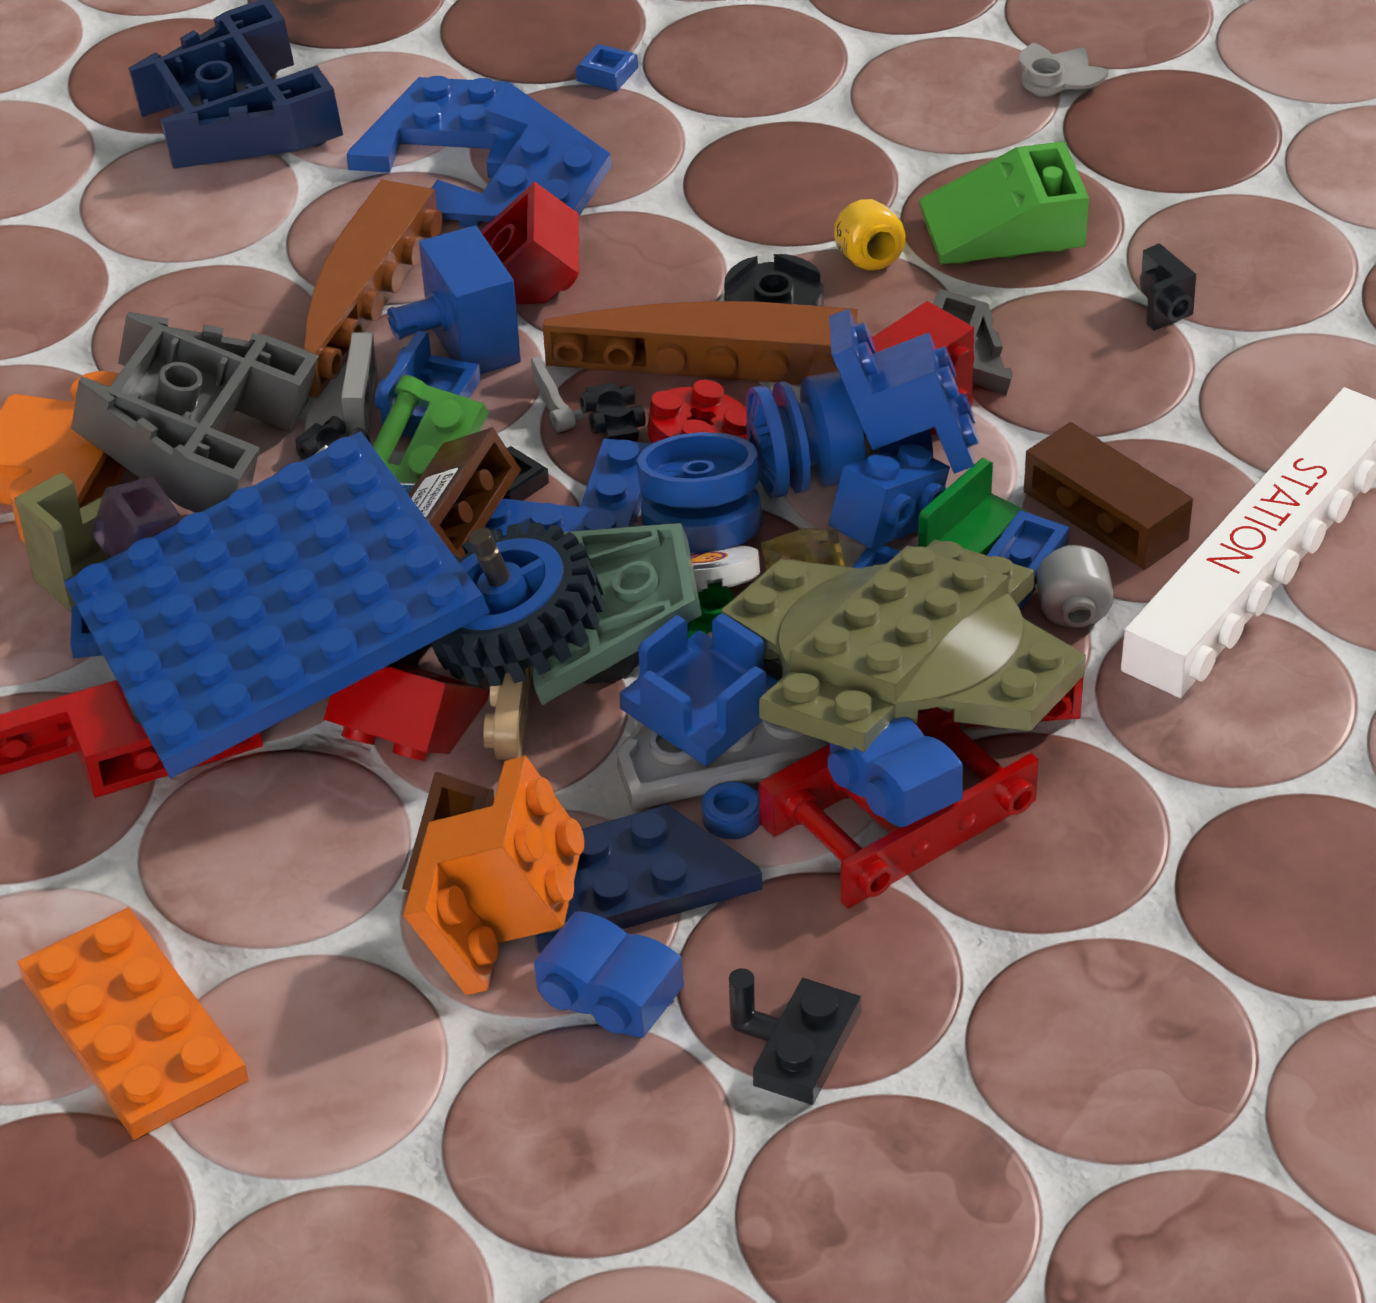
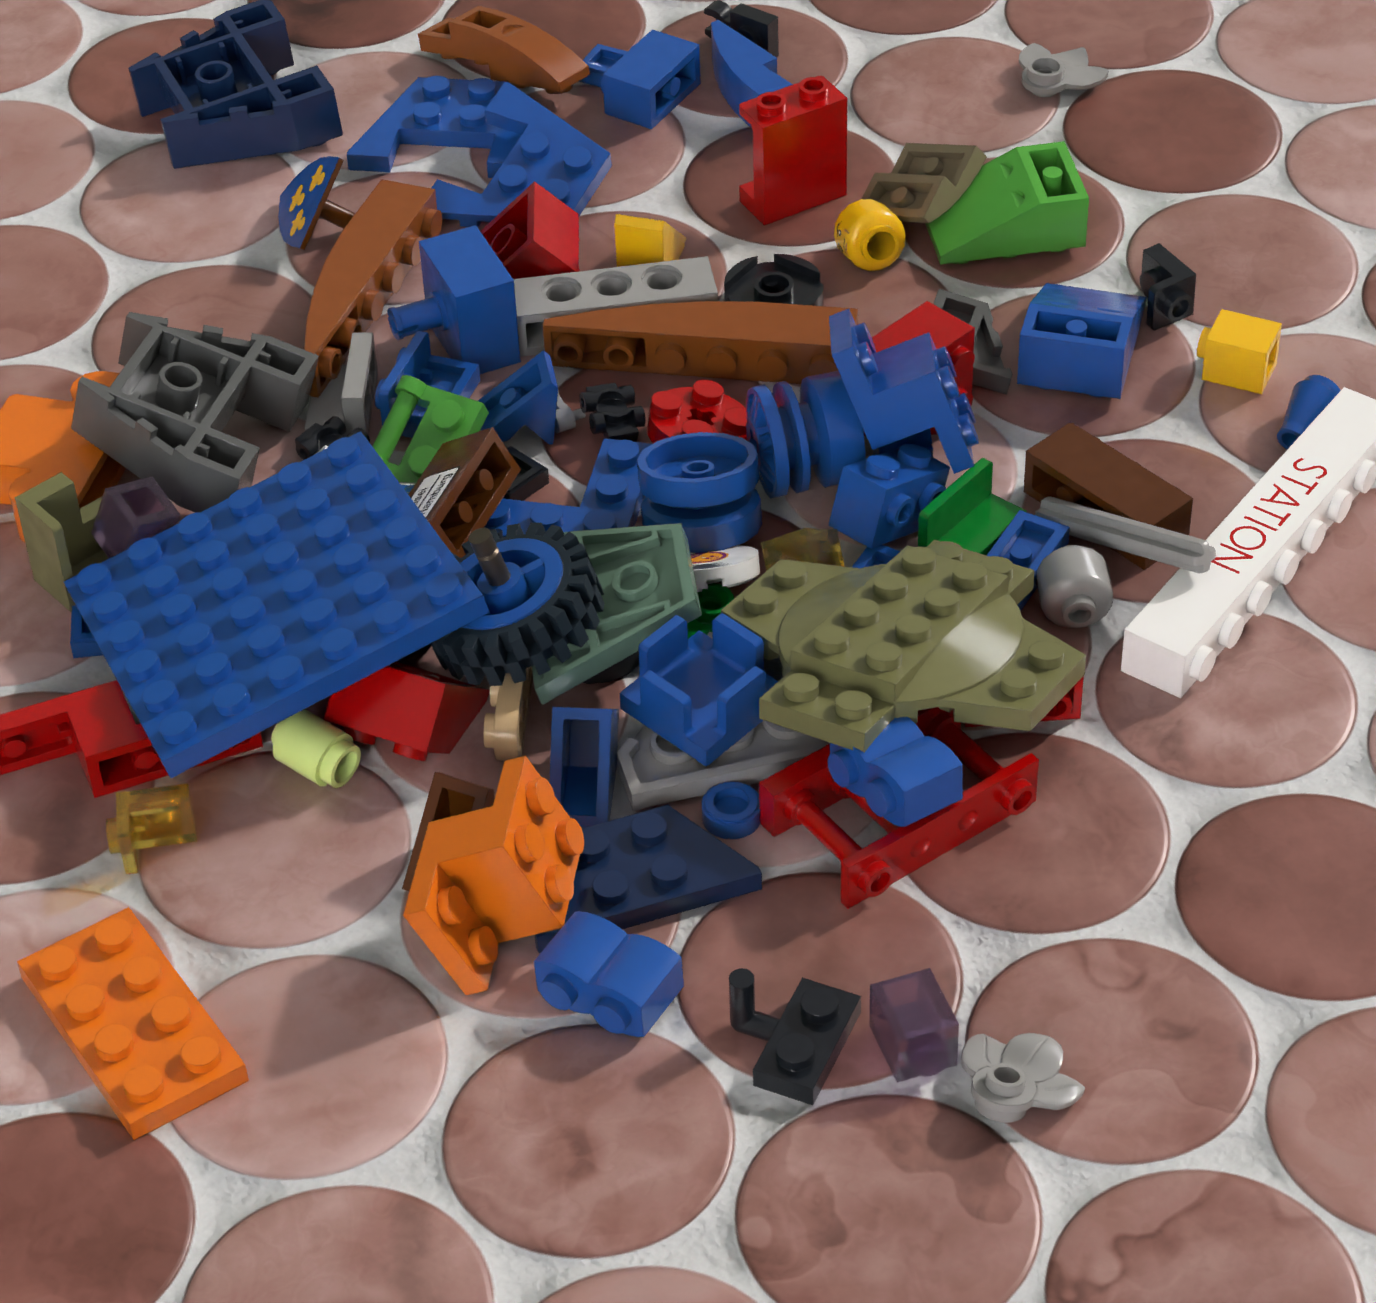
(150, 820): none -> clear yellow bracket
(307, 201): none -> shield
(315, 749): none -> yellowish green brick
(511, 48): none -> dark orange slope
(524, 399): none -> blue slope
(584, 761): none -> blue slope
(606, 289): none -> light grey brick
(645, 241): none -> yellow slope
(651, 79): none -> blue brick
(742, 67): none -> blue slope
(748, 21): none -> black plate
(796, 149): none -> red panel
(913, 1025): none -> clear purple brick
(926, 180): none -> dark tan slope
(1017, 1076): none -> light grey plate
(1079, 340): none -> blue slope
(1129, 535): none -> light grey axle
(1239, 351): none -> yellow brick
(1305, 404): none -> blue cone

